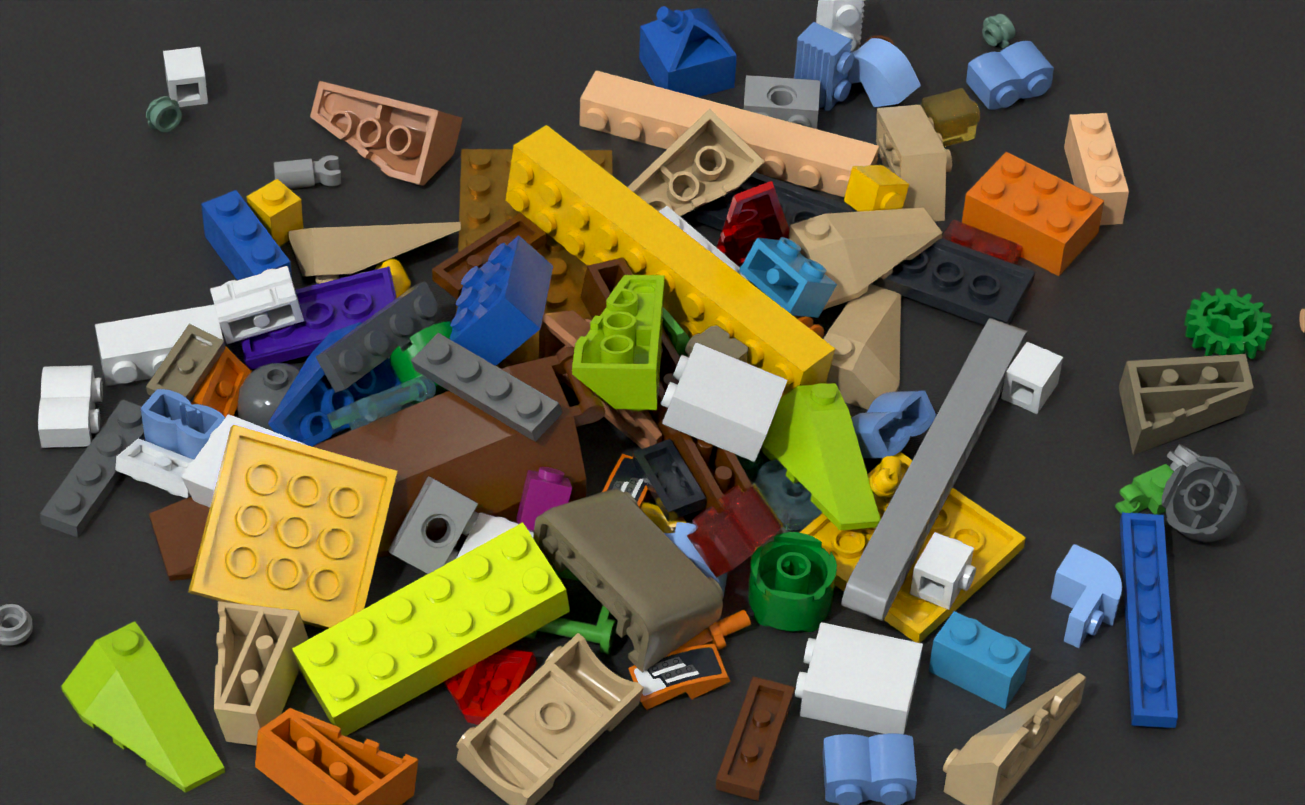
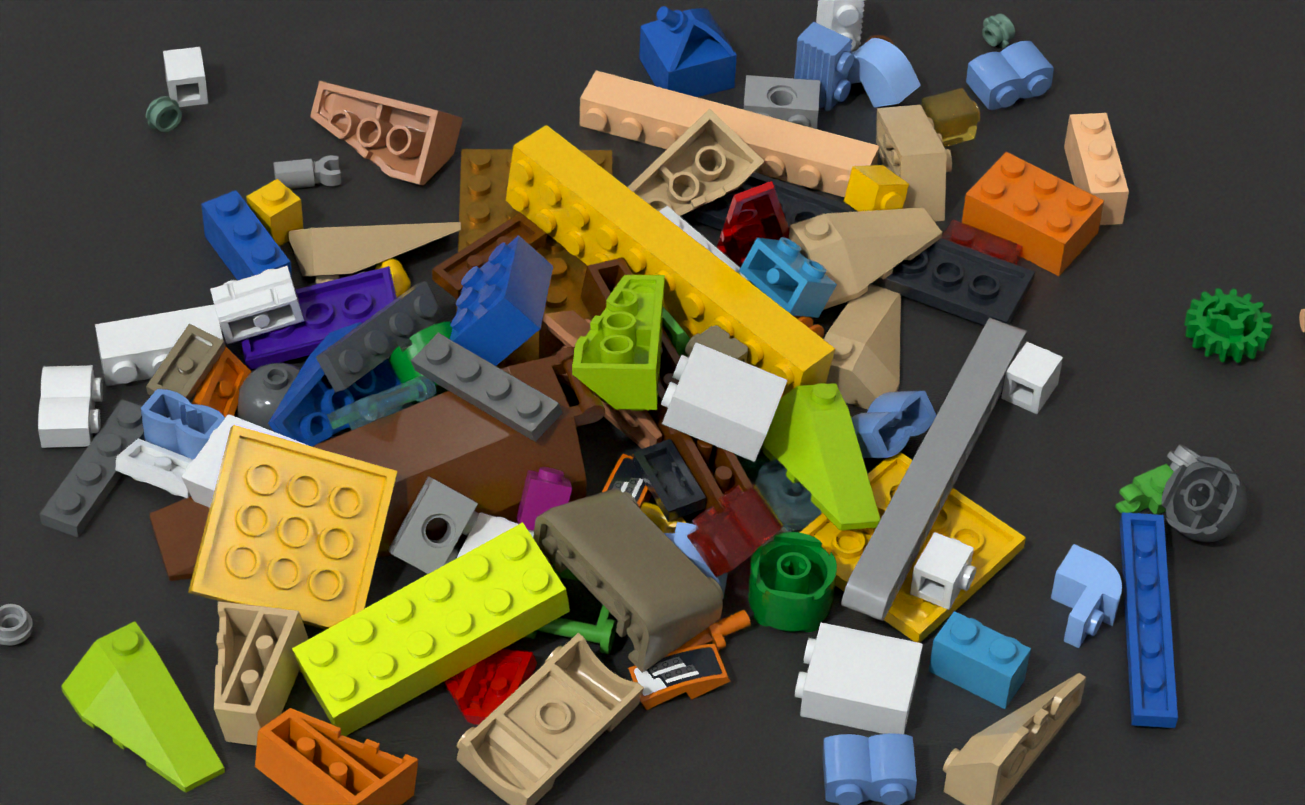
(755, 738): reddish brown plate -> none
(886, 481): yellow arm -> none
(1181, 396): dark tan wedge -> none

